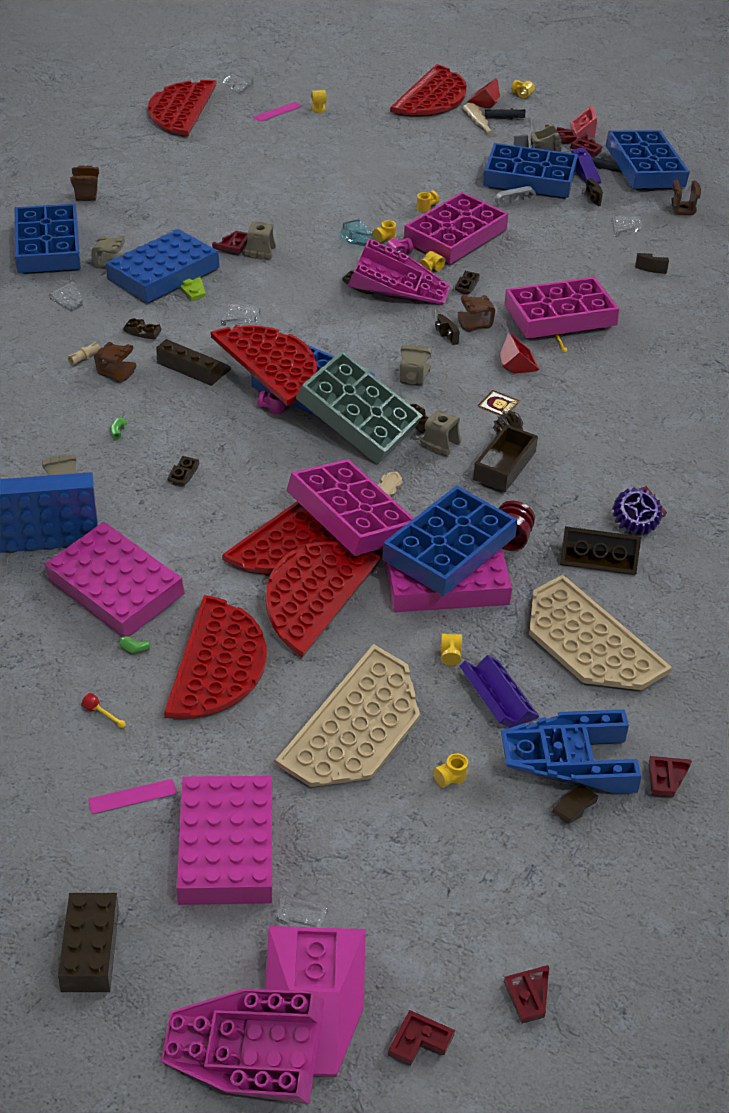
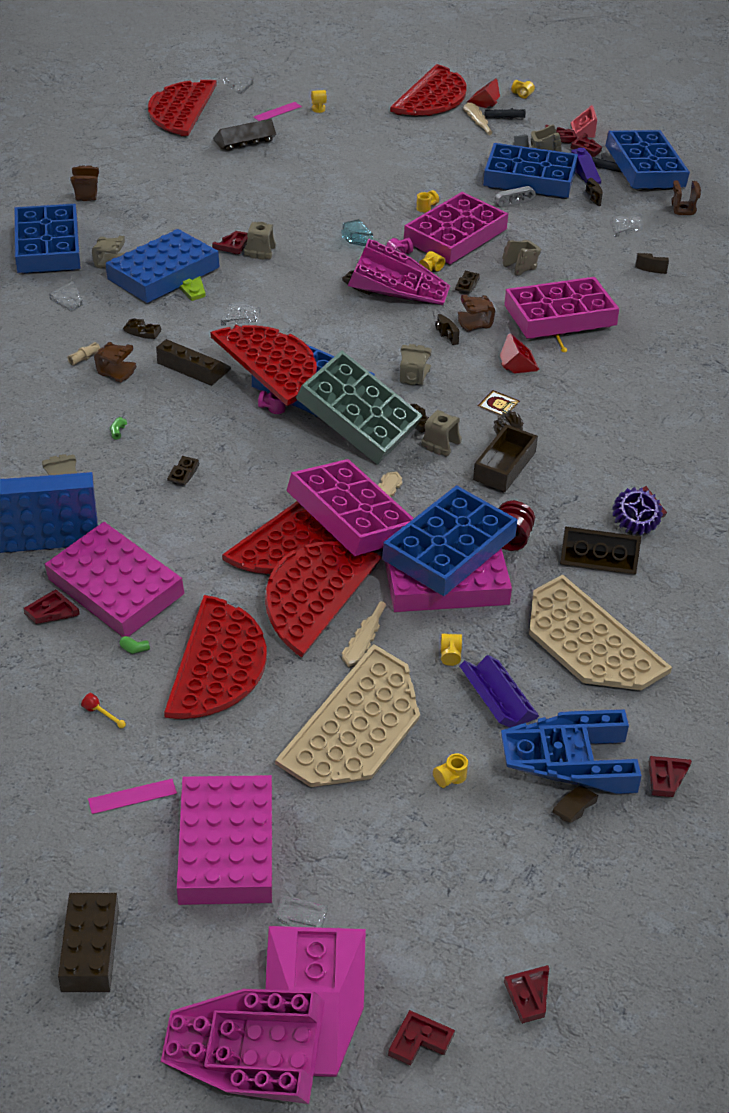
(50, 608): none -> dark red wing
(245, 134): none -> dark brown slope
(363, 636): none -> tan sword
(386, 232): yellow piece -> none
(522, 253): none -> dark tan piece

